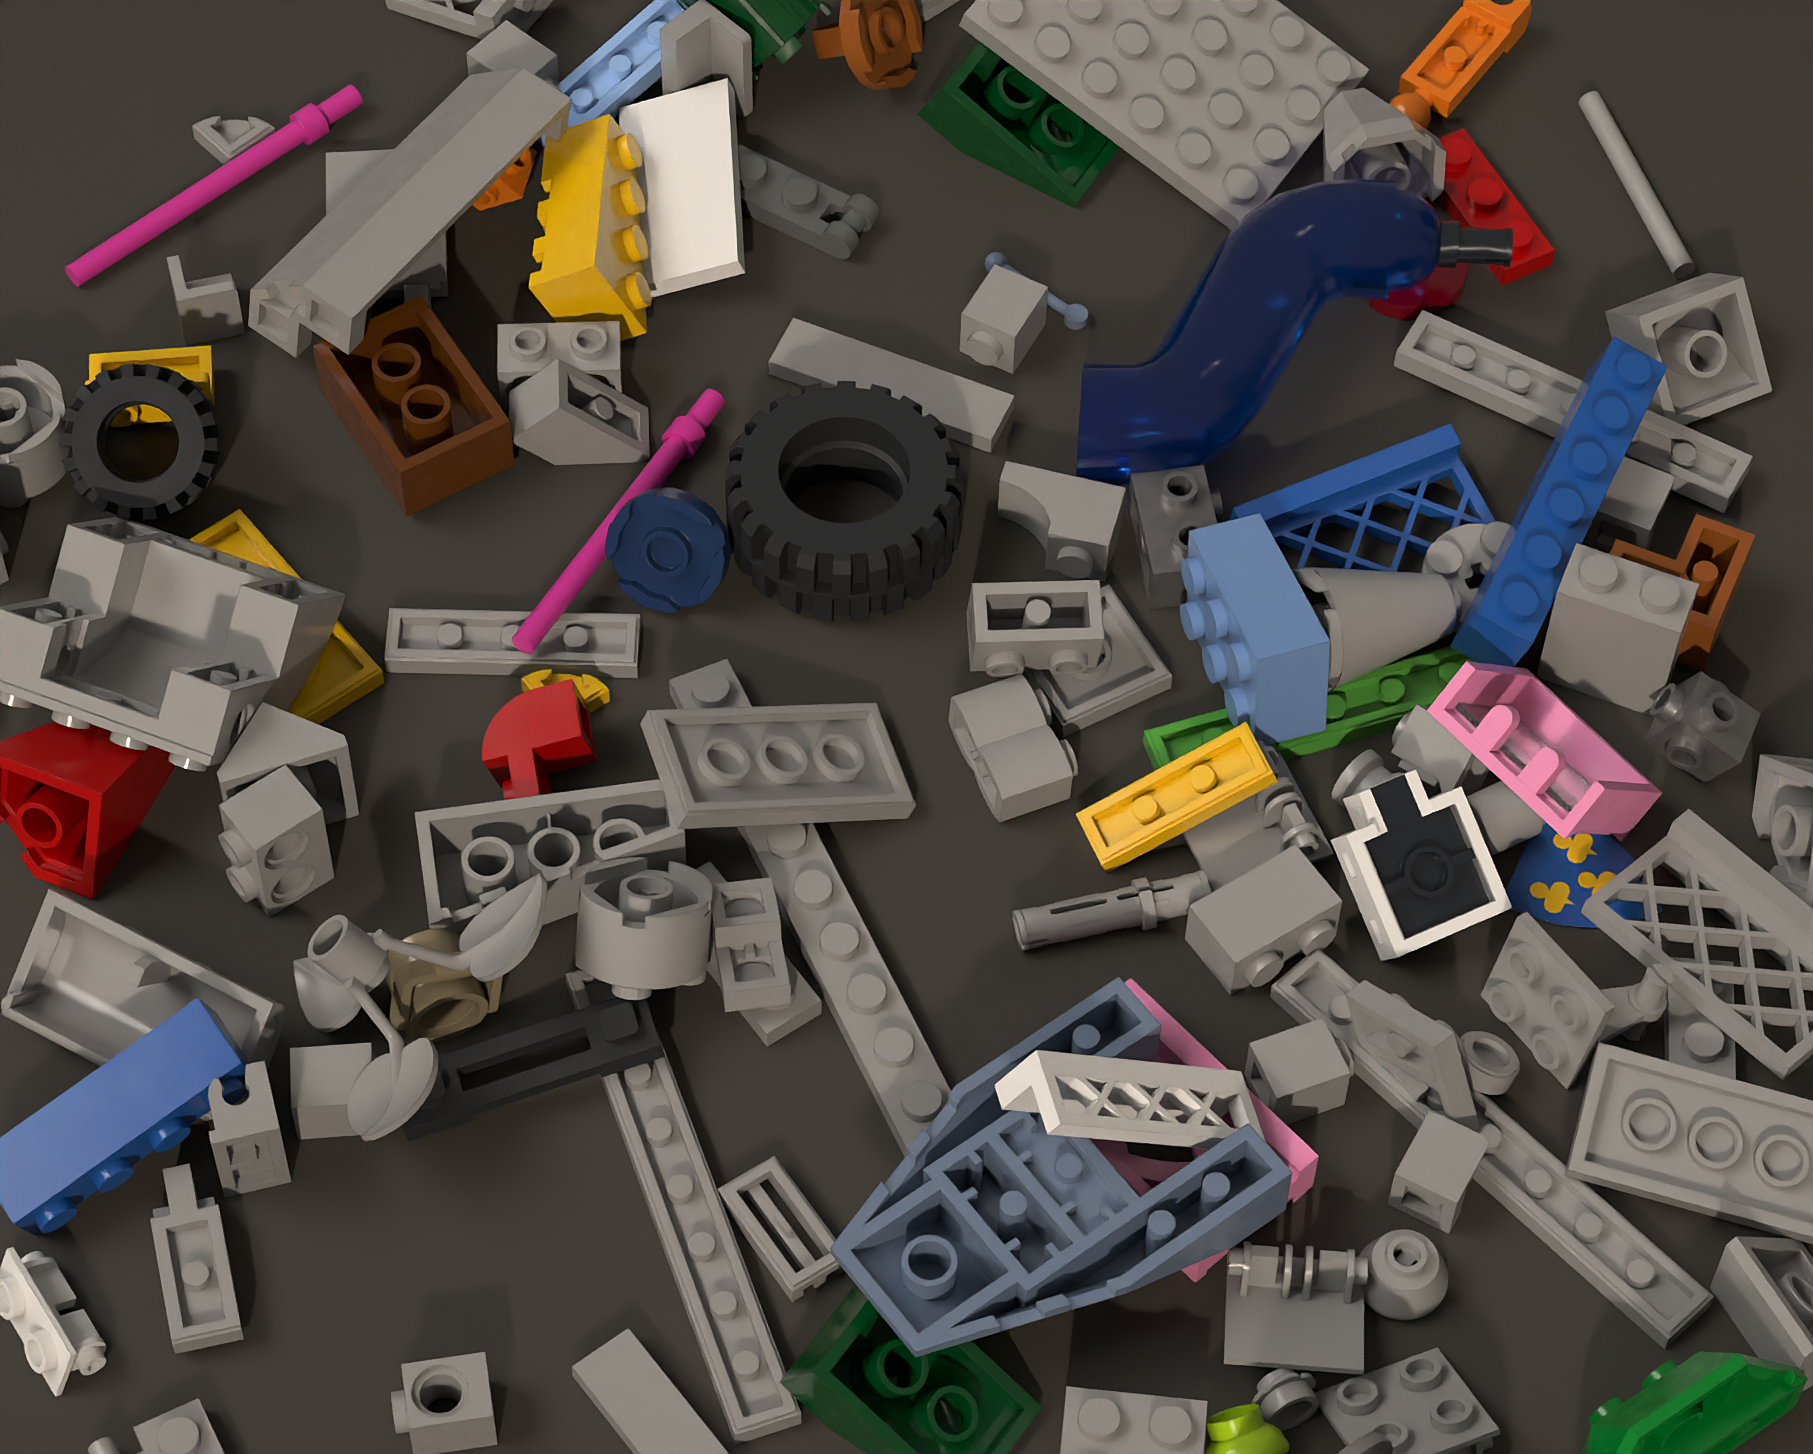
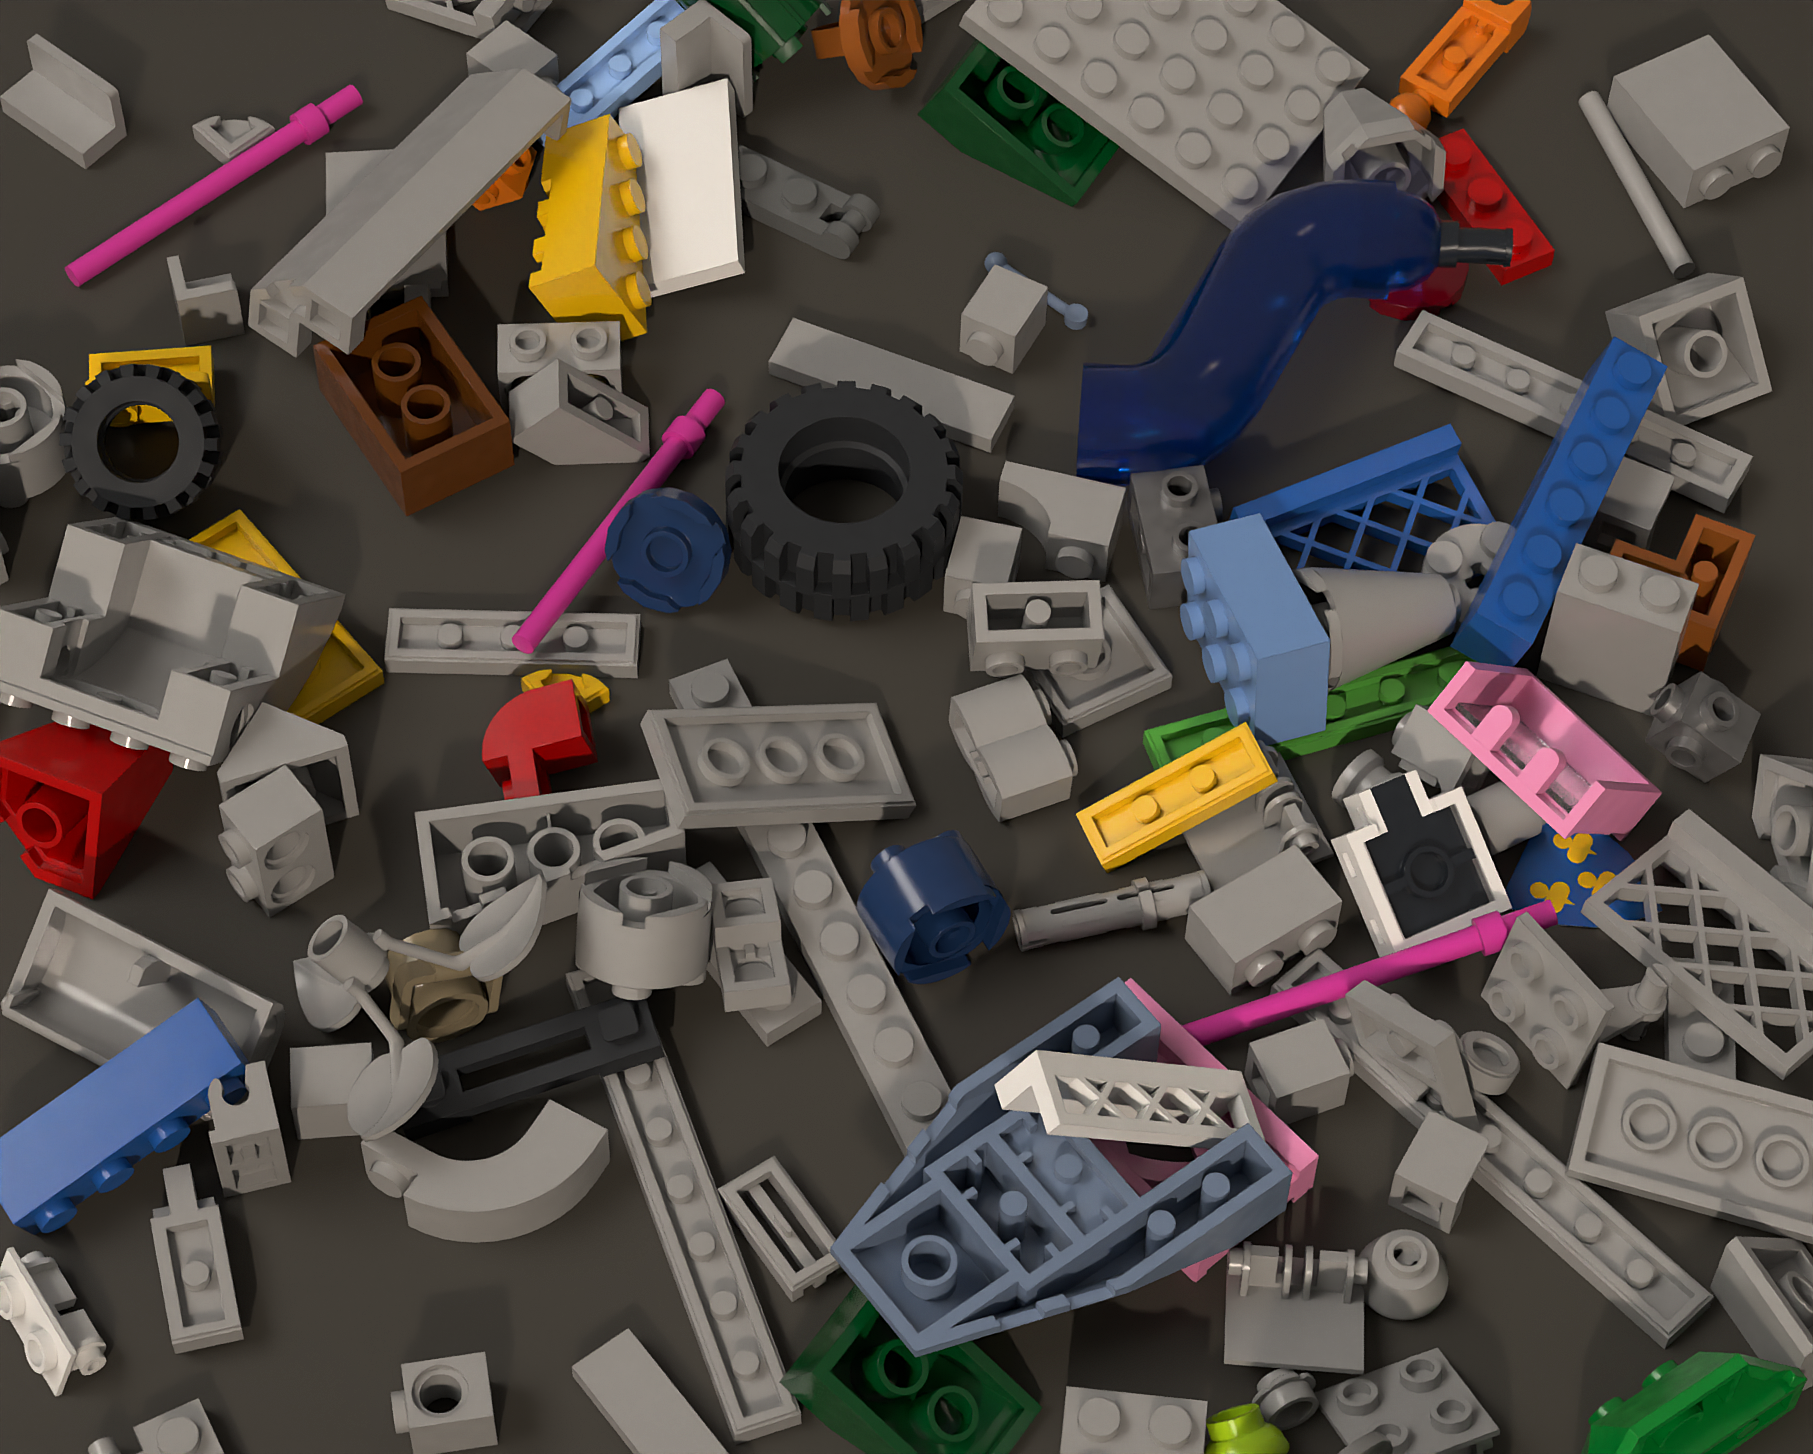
(66, 104): none -> light grey panel
(498, 1194): none -> light grey arch
(931, 907): none -> dark blue brick
(980, 554): none -> light grey brick
(1485, 935): none -> dark pink bar
(1697, 121): none -> light grey brick

